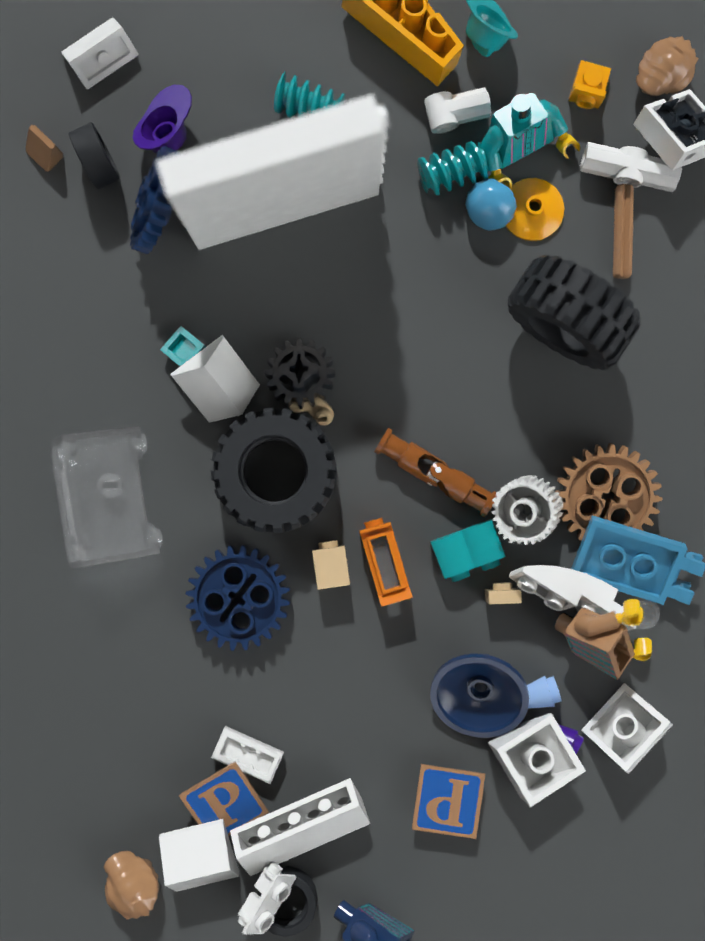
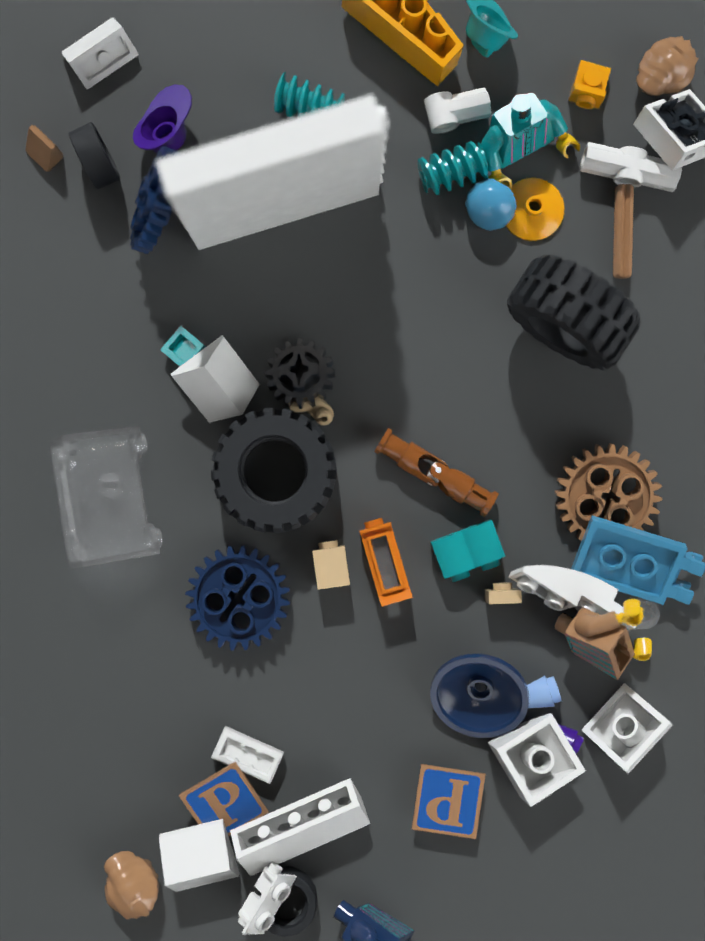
(509, 510): white brick -> none

